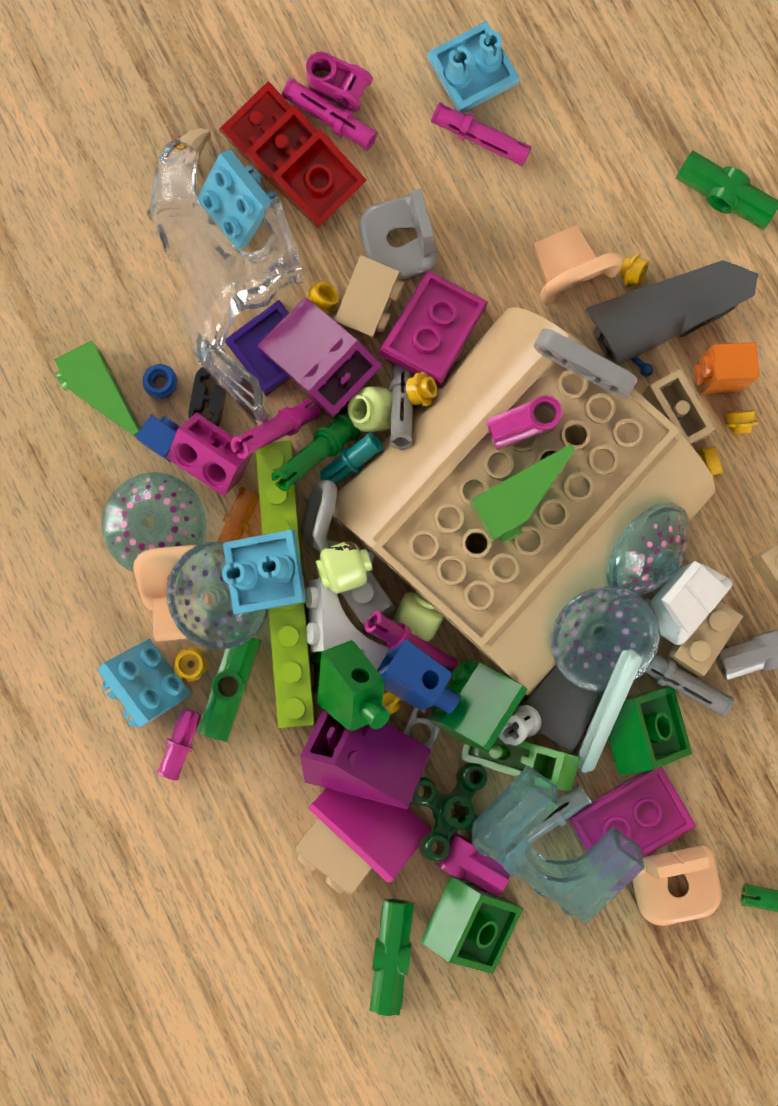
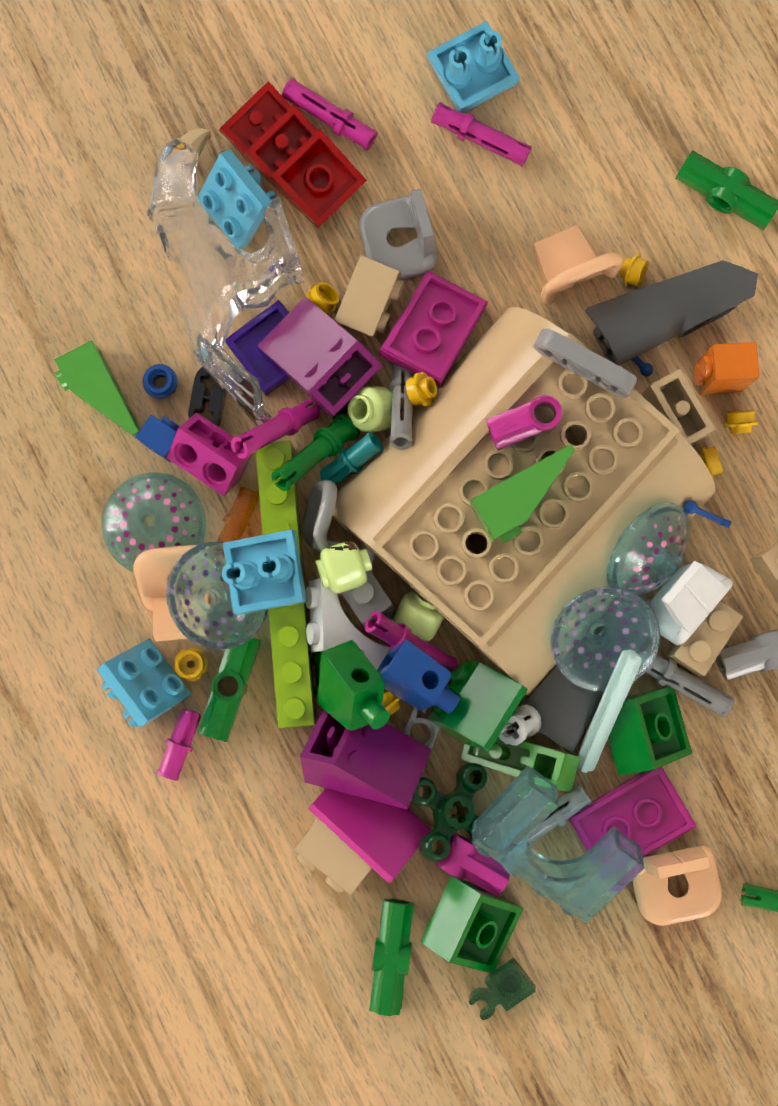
(342, 85): dark pink piece -> none
(506, 986): none -> clear green plate
(691, 507): none -> blue hinge

